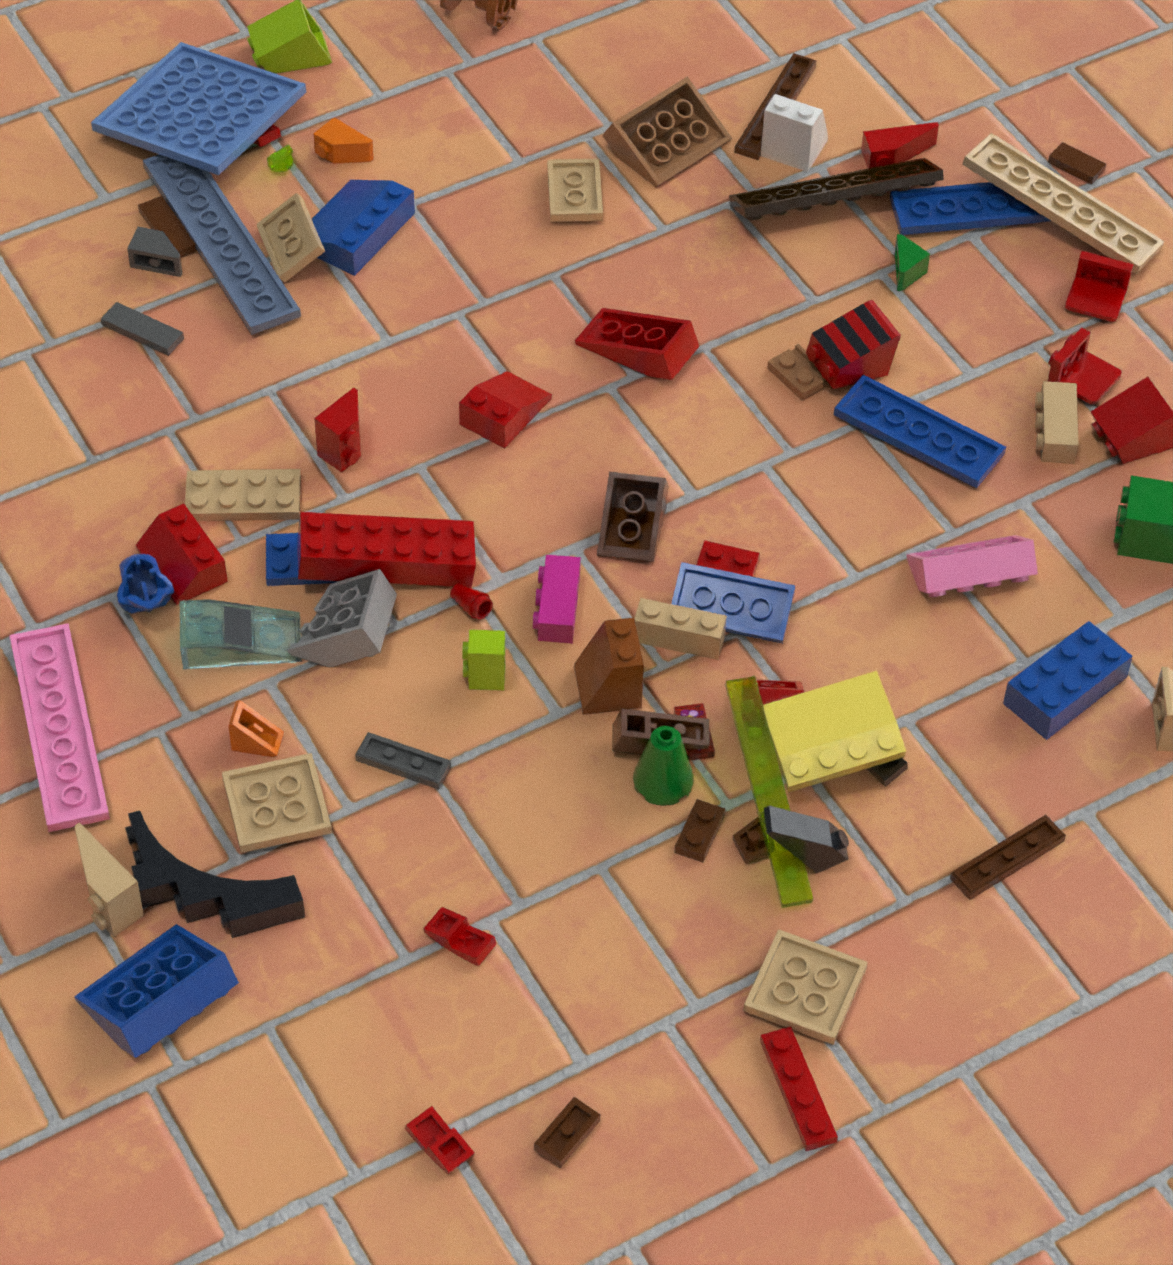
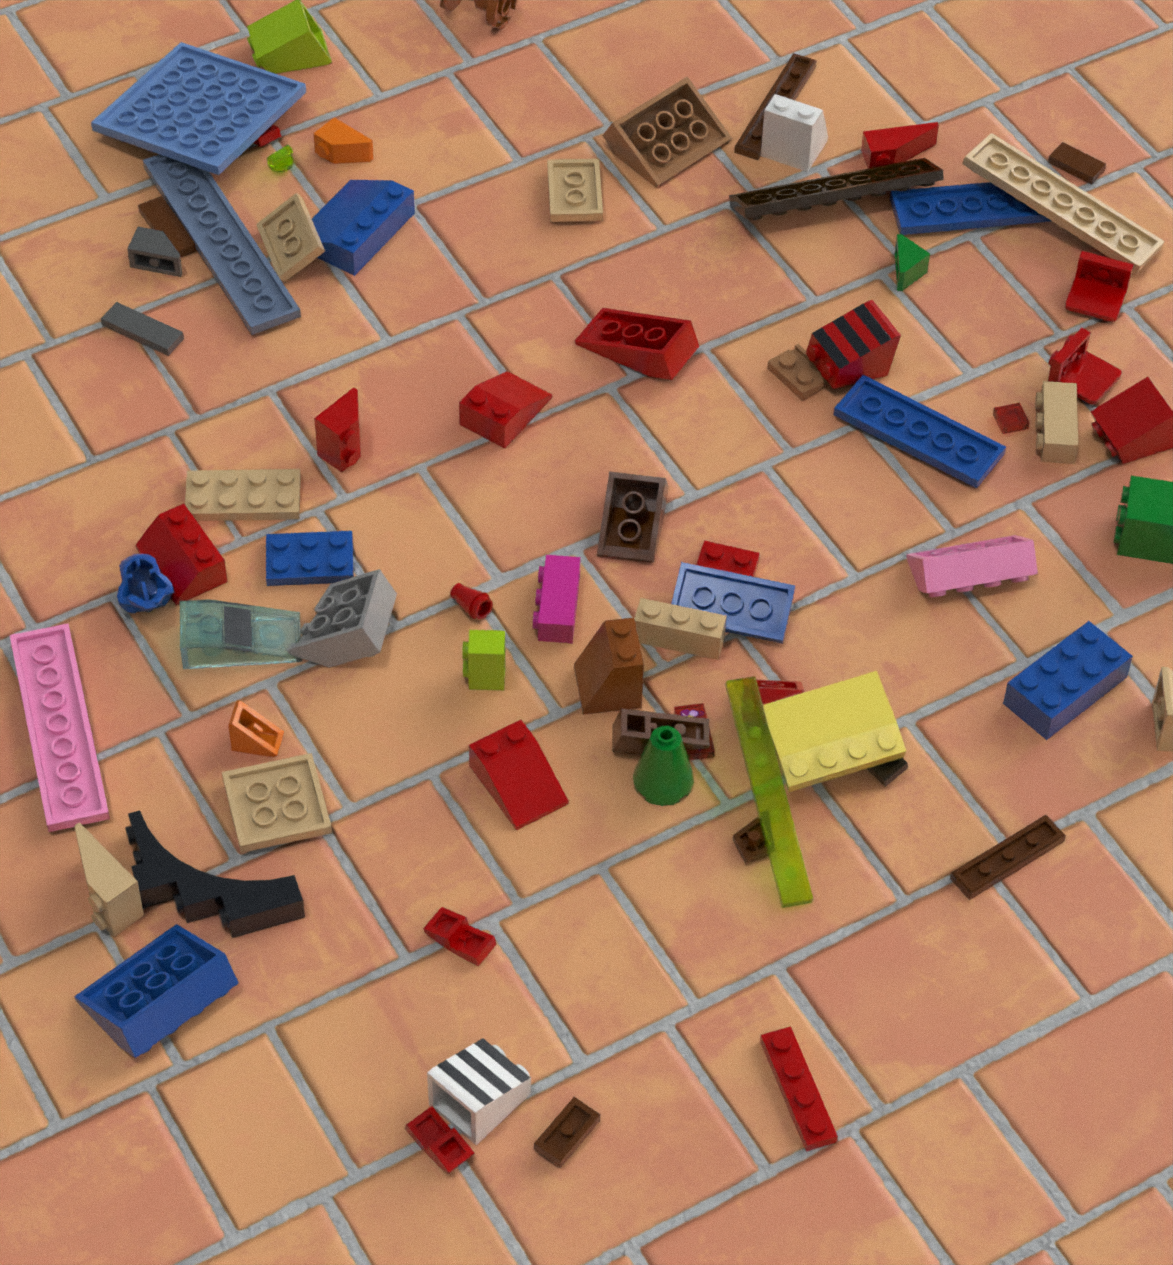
(401, 547): red brick -> none
(403, 760): dark grey tile -> none
(477, 1089): none -> white slope
(517, 774): none -> red slope
(699, 830): reddish brown plate -> none
(805, 986): tan plate -> none
(807, 838): black slope -> none
(1011, 418): none -> clear red tile

